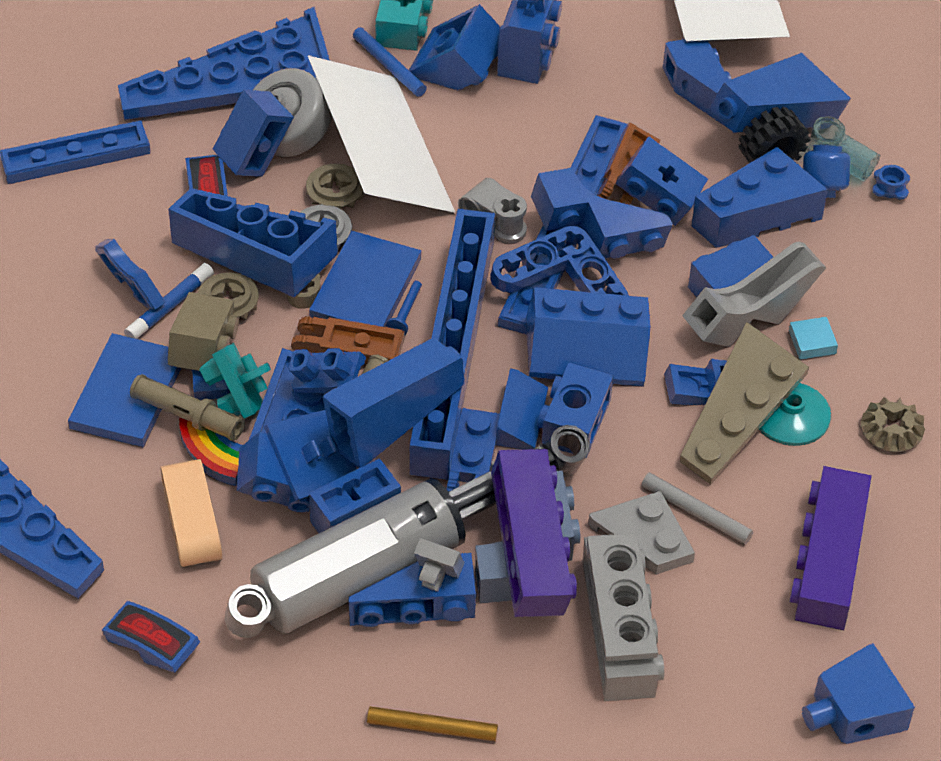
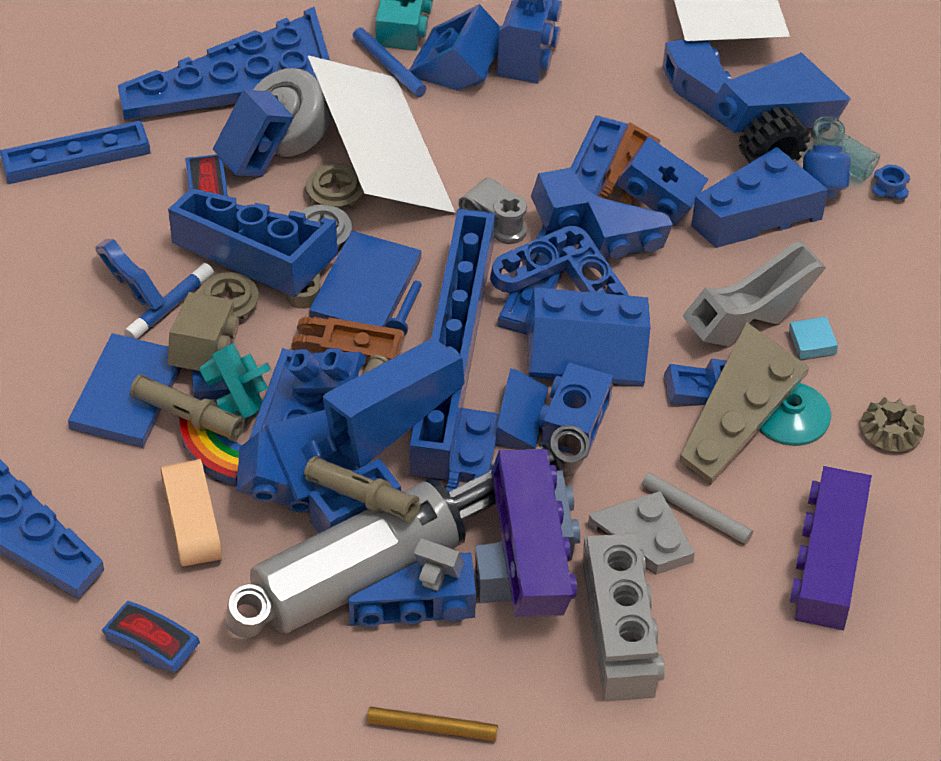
(376, 494): none -> dark tan pin
(727, 265): blue piece -> none
(859, 699): blue torso -> none

